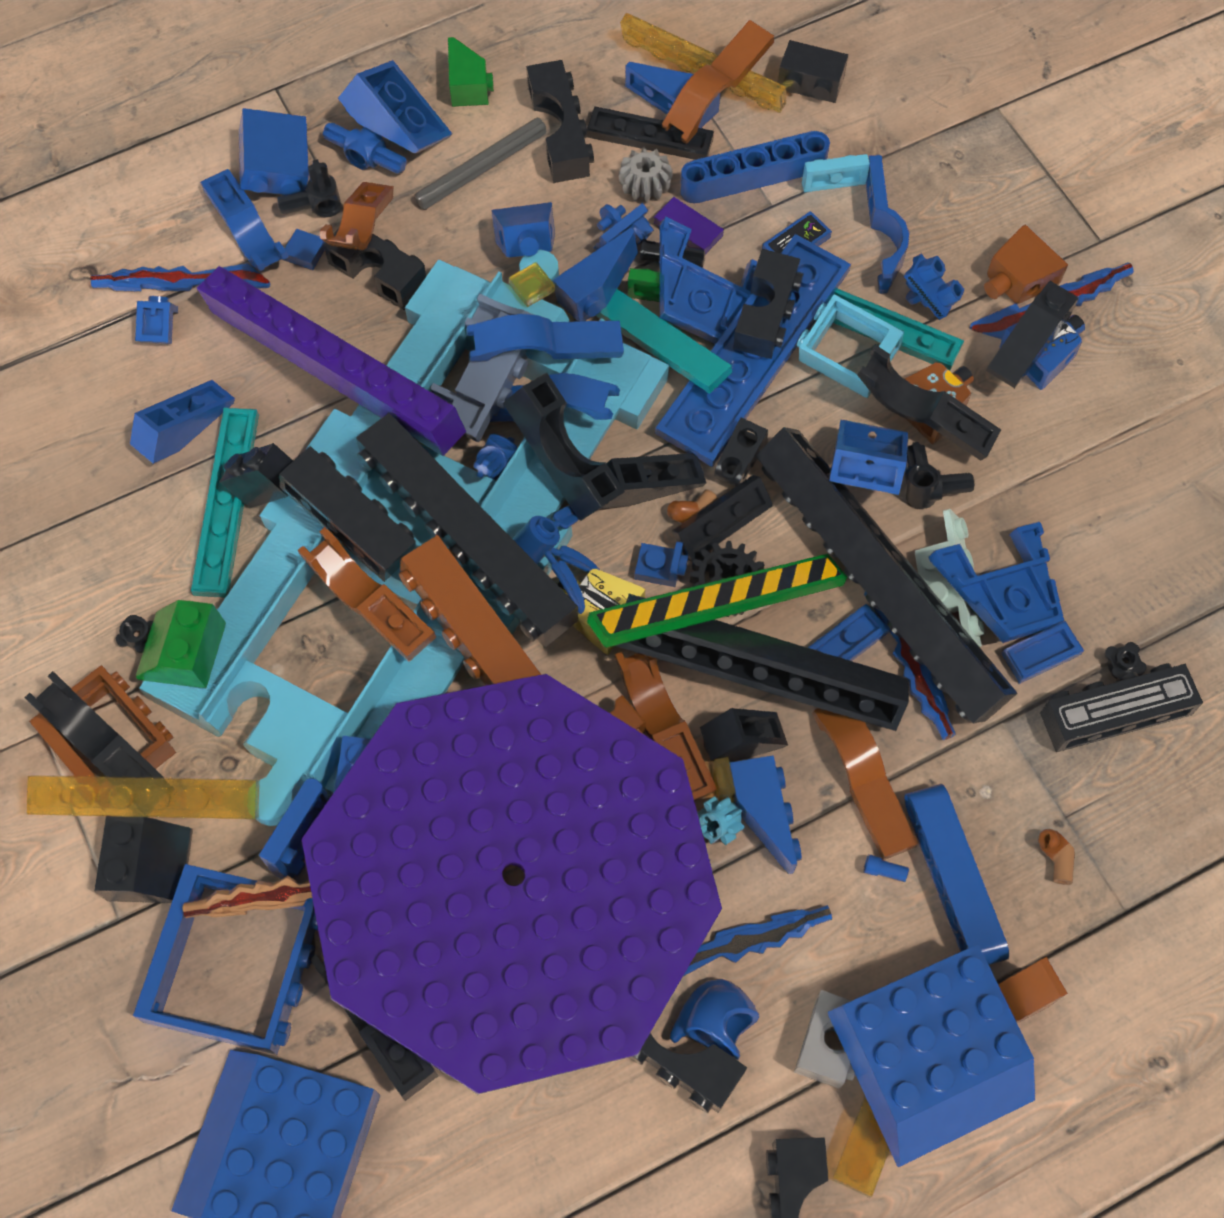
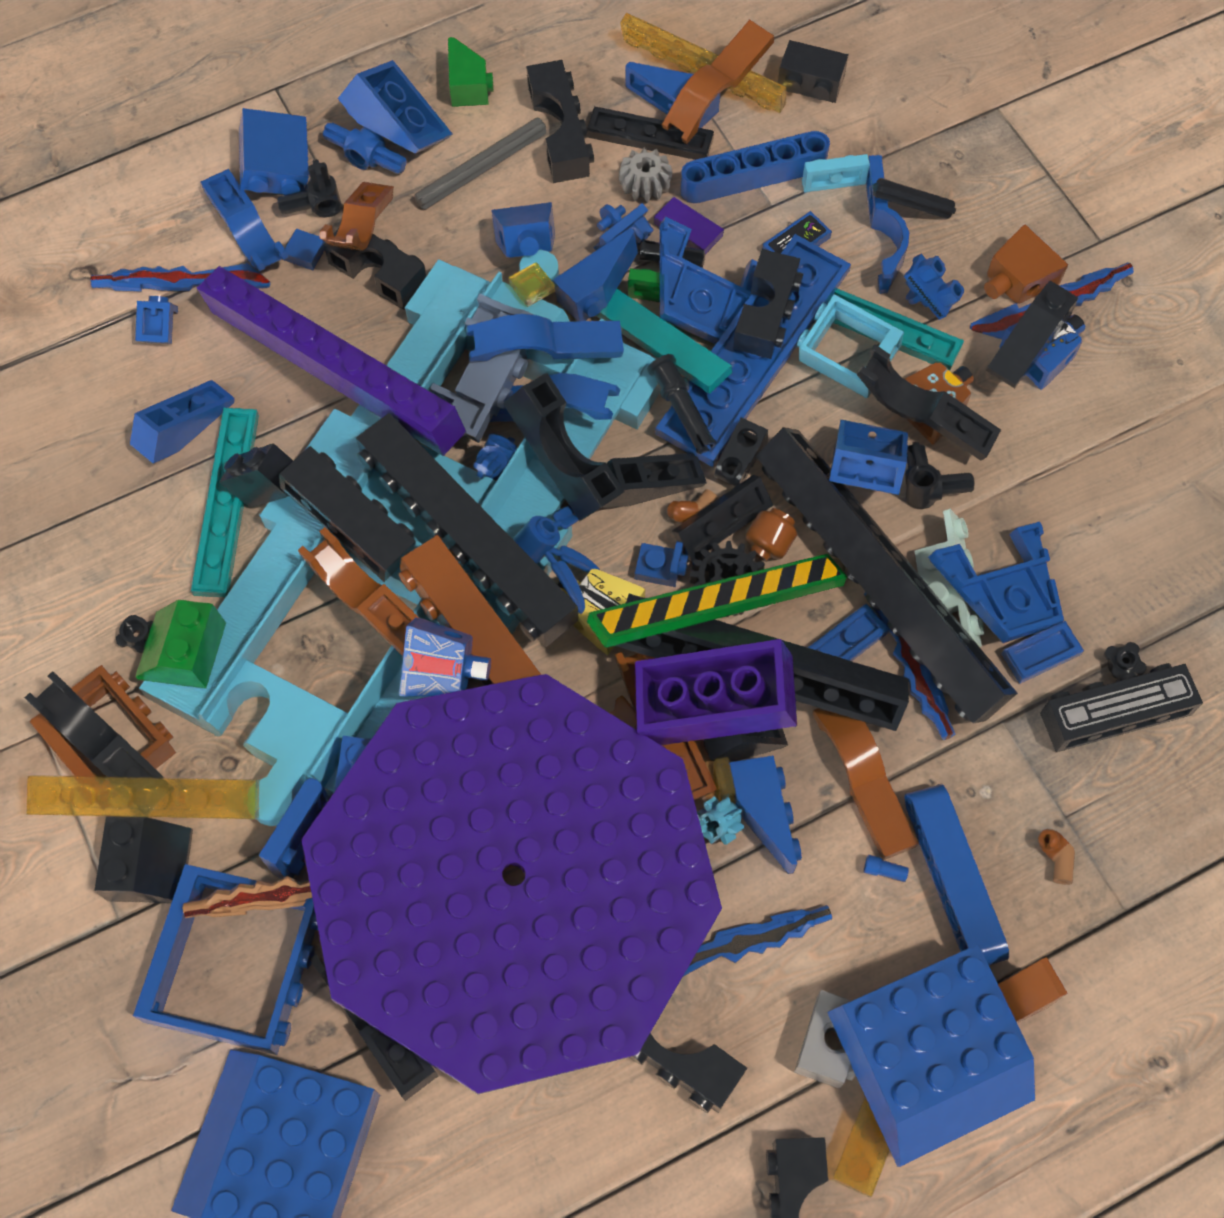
(438, 660): none -> torso
(676, 390): none -> black pin
(716, 693): none -> dark purple brick
(716, 1015): blue piece -> none
(771, 534): none -> dark orange head
(913, 198): none -> black axle

